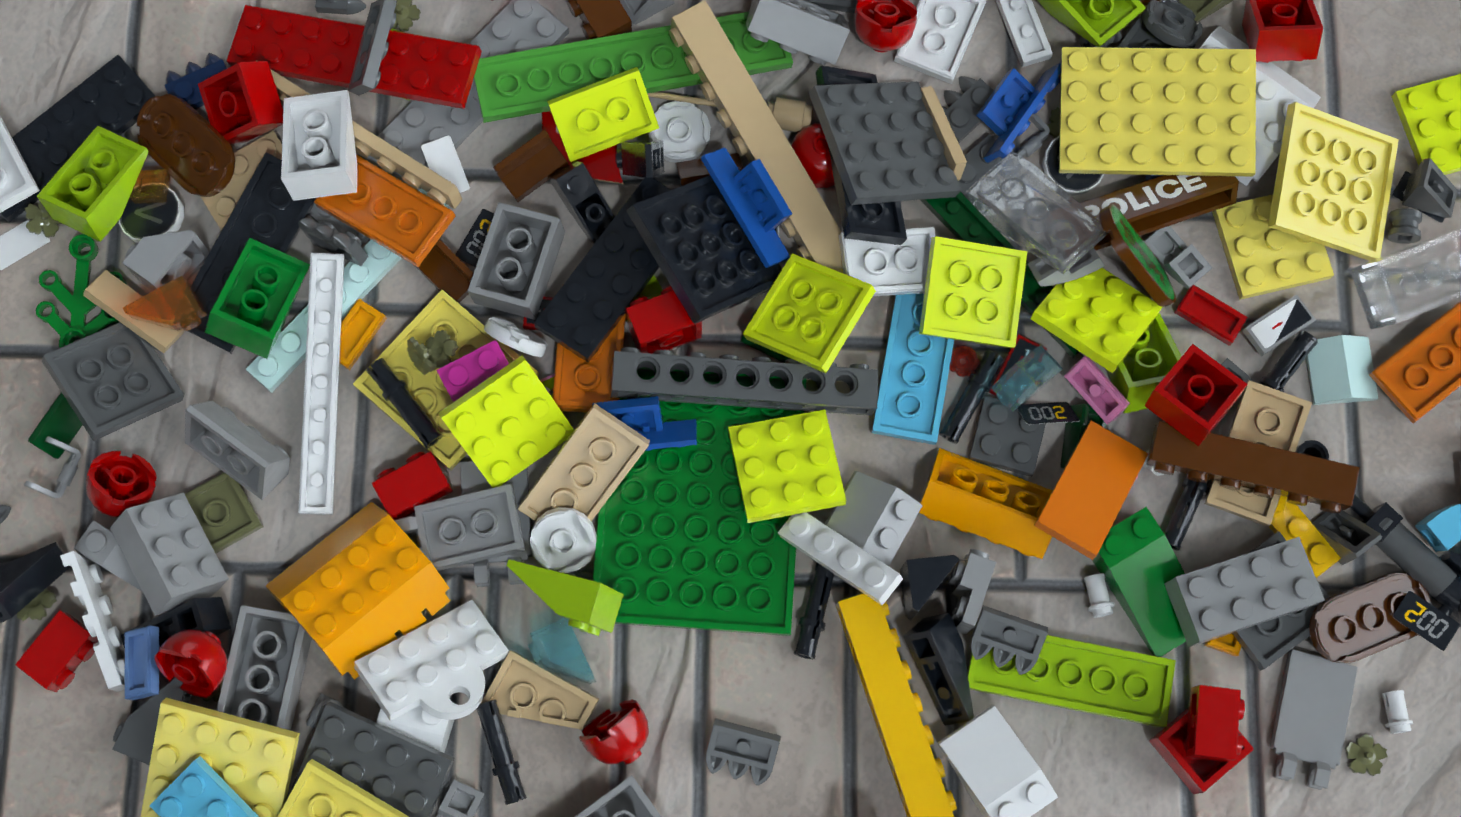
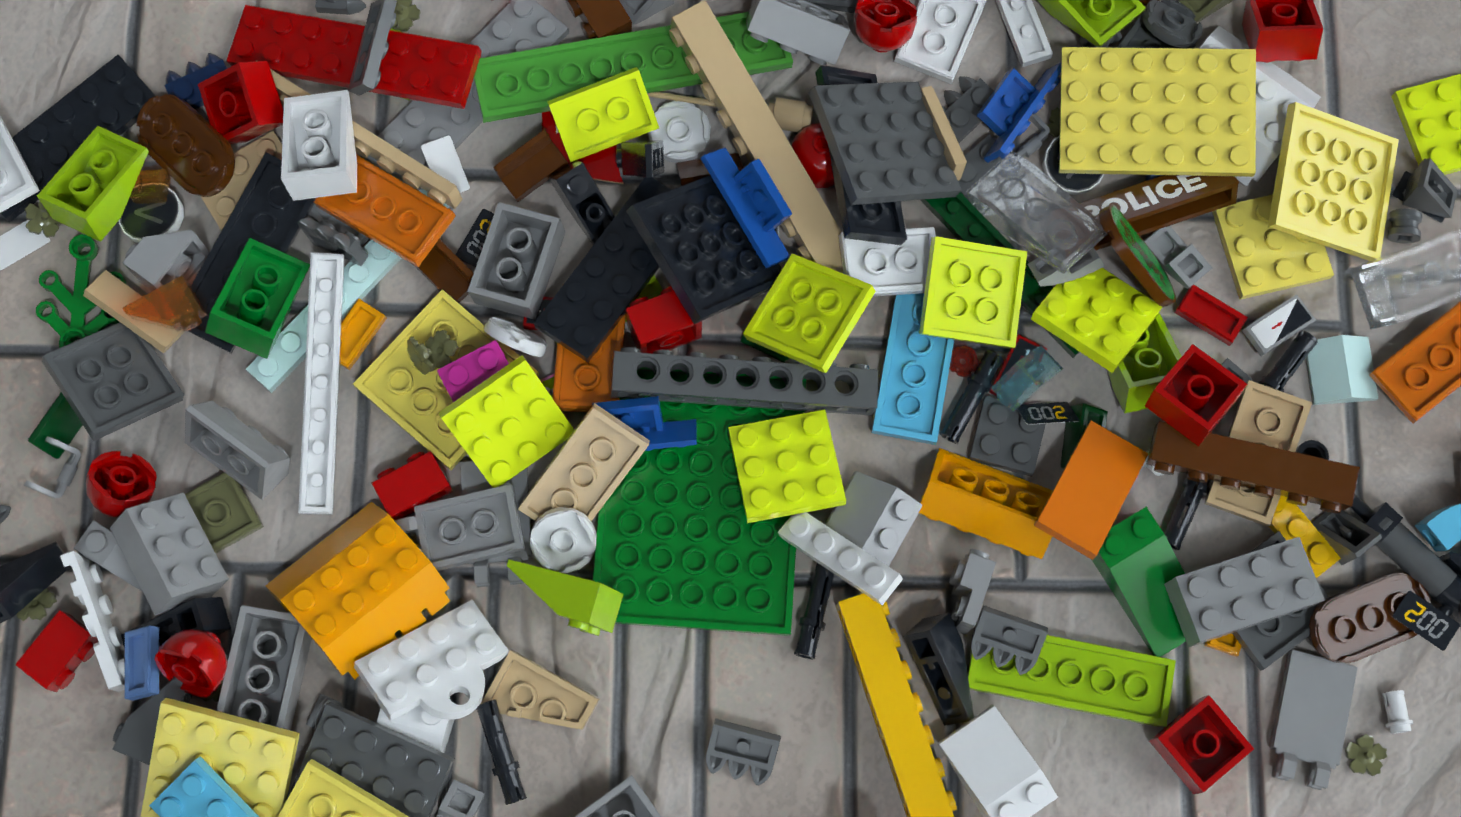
(398, 395): black pin -> none
(561, 651): clear light blue slope -> none
(617, 734): red cylinder -> none
(921, 579): black slope -> none
(1097, 390): bright pink slope -> none
(1098, 596): white pin -> none
(1215, 723): red brick -> none

